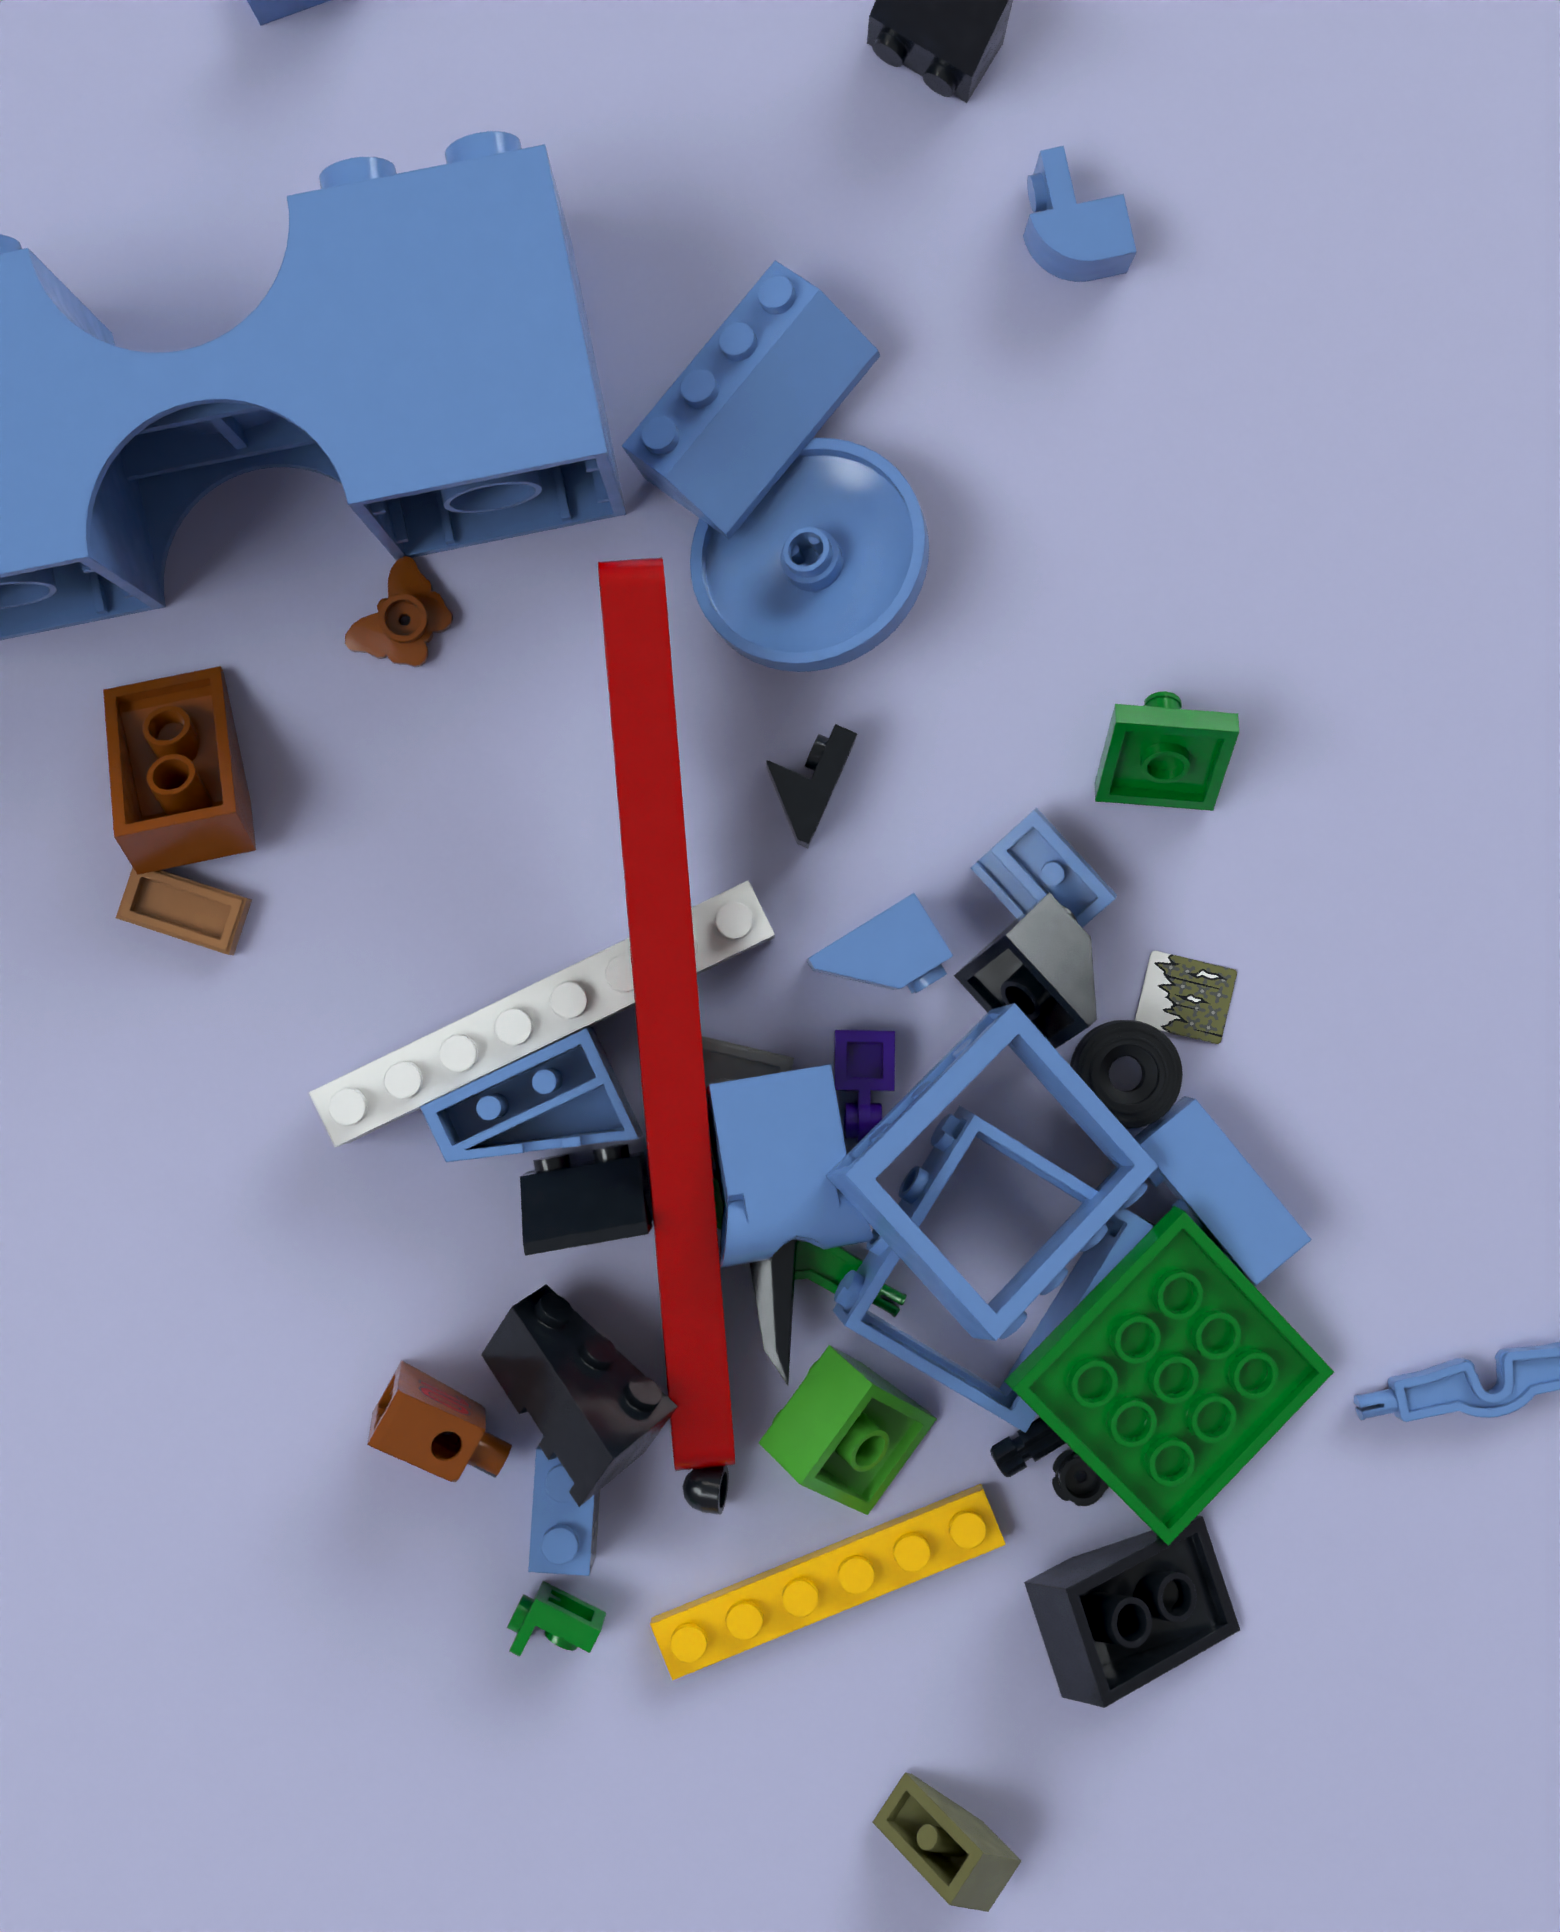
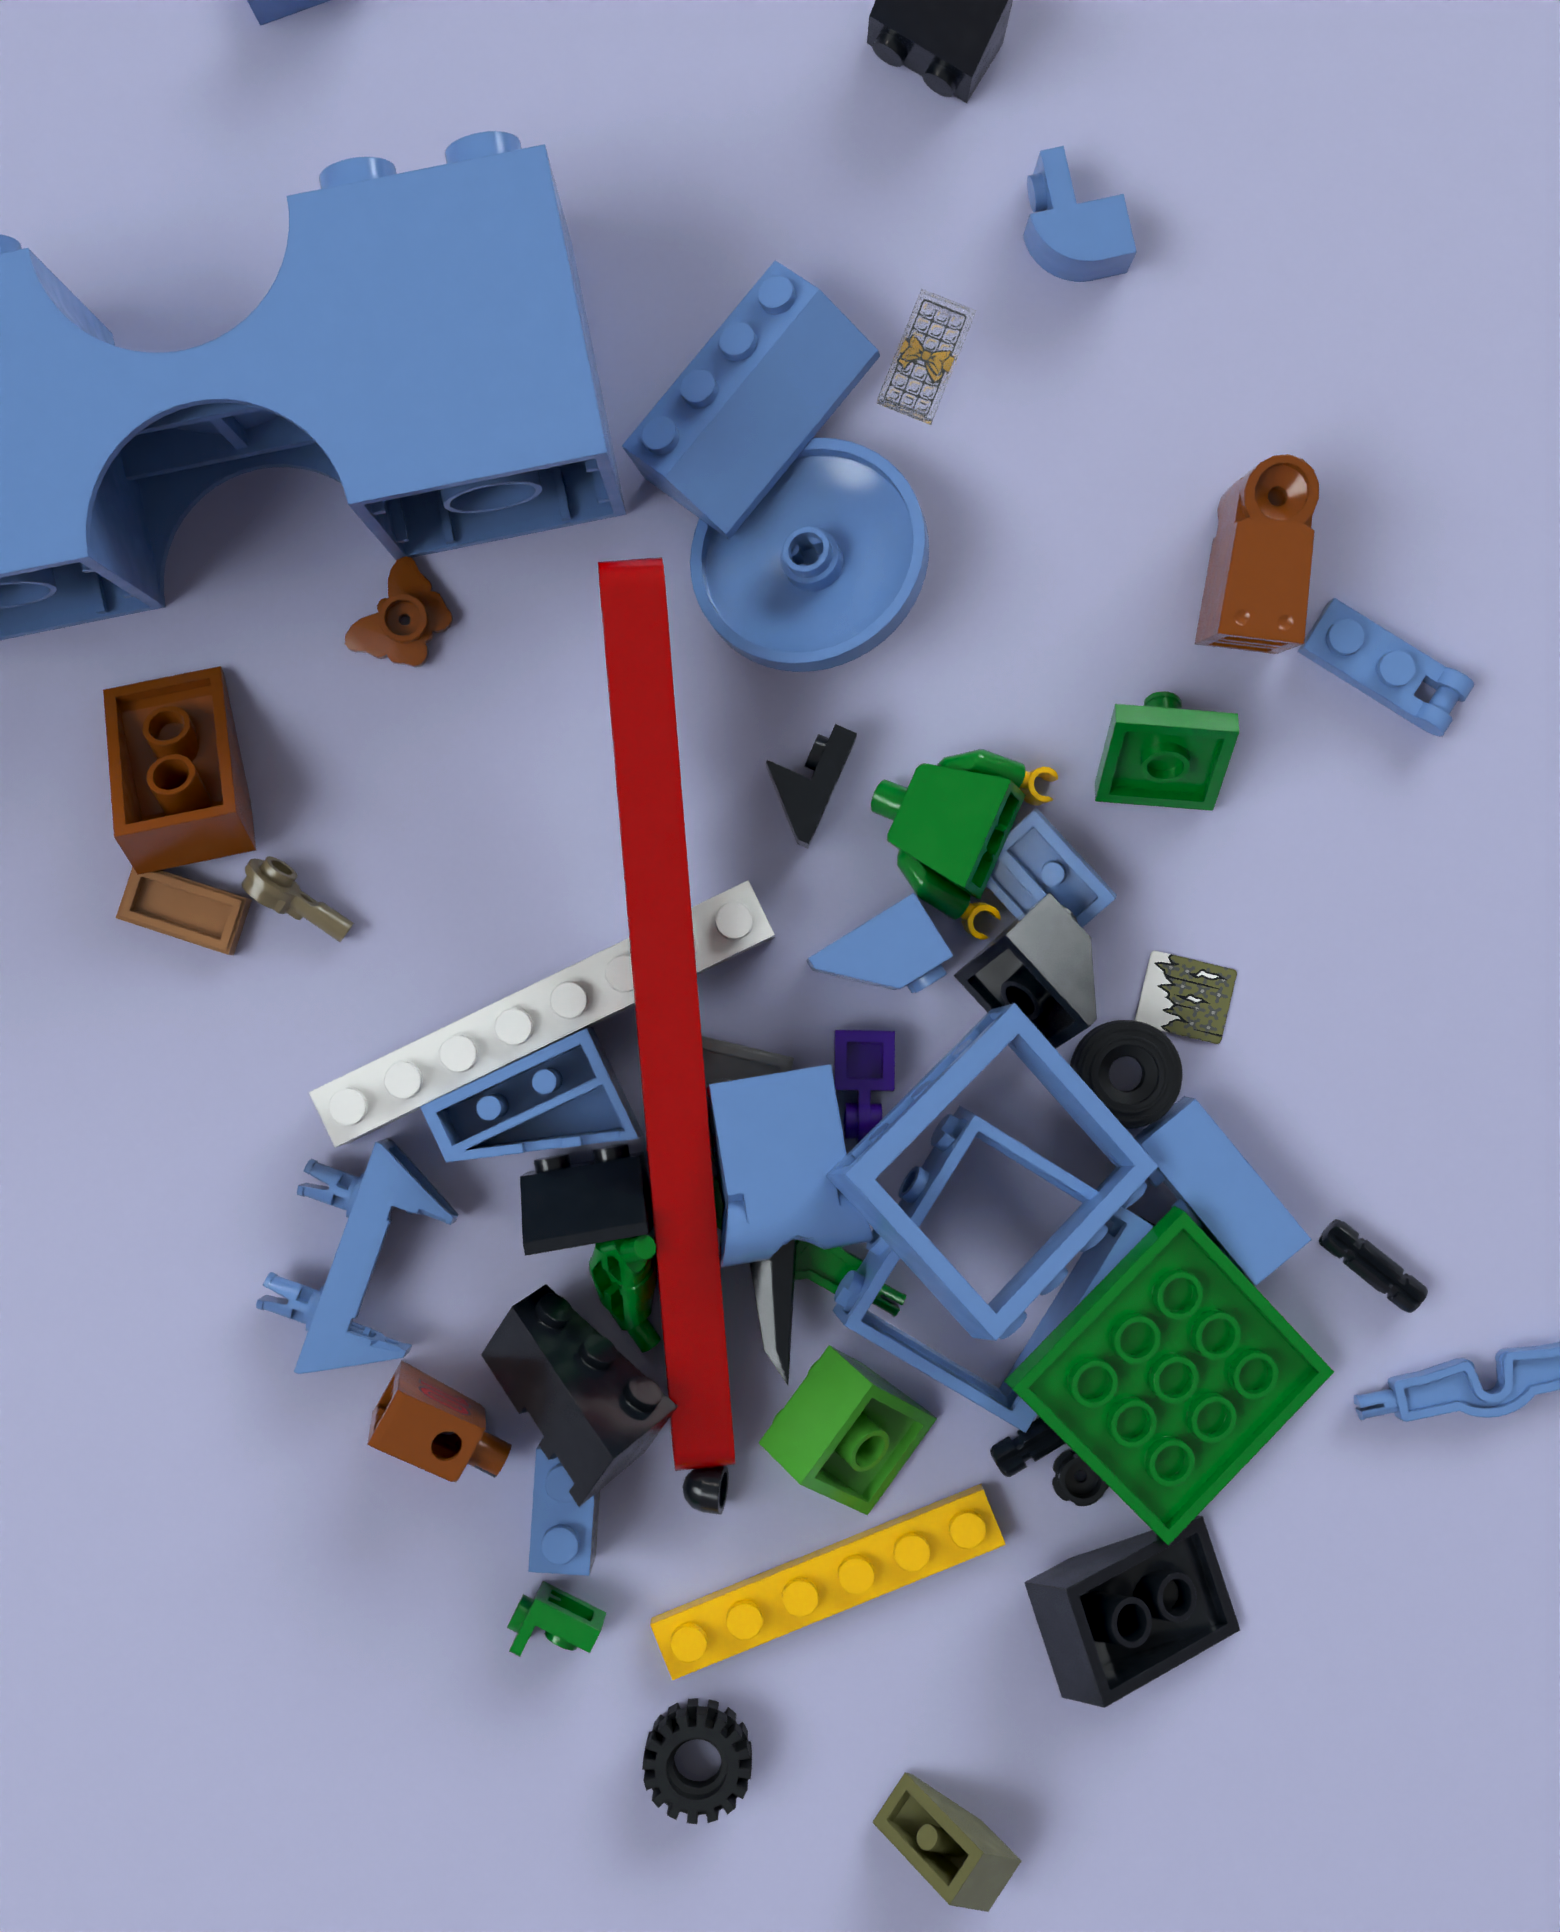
(274, 886): none -> dark tan plate
(329, 1313): none -> medium blue hose
(625, 1283): none -> green piece
(697, 1796): none -> black tyre
(926, 356): none -> clear tile
(955, 826): none -> green torso
(1261, 560): none -> dark orange piece
(1373, 1266): none -> black axle
(1384, 667): none -> medium blue plate

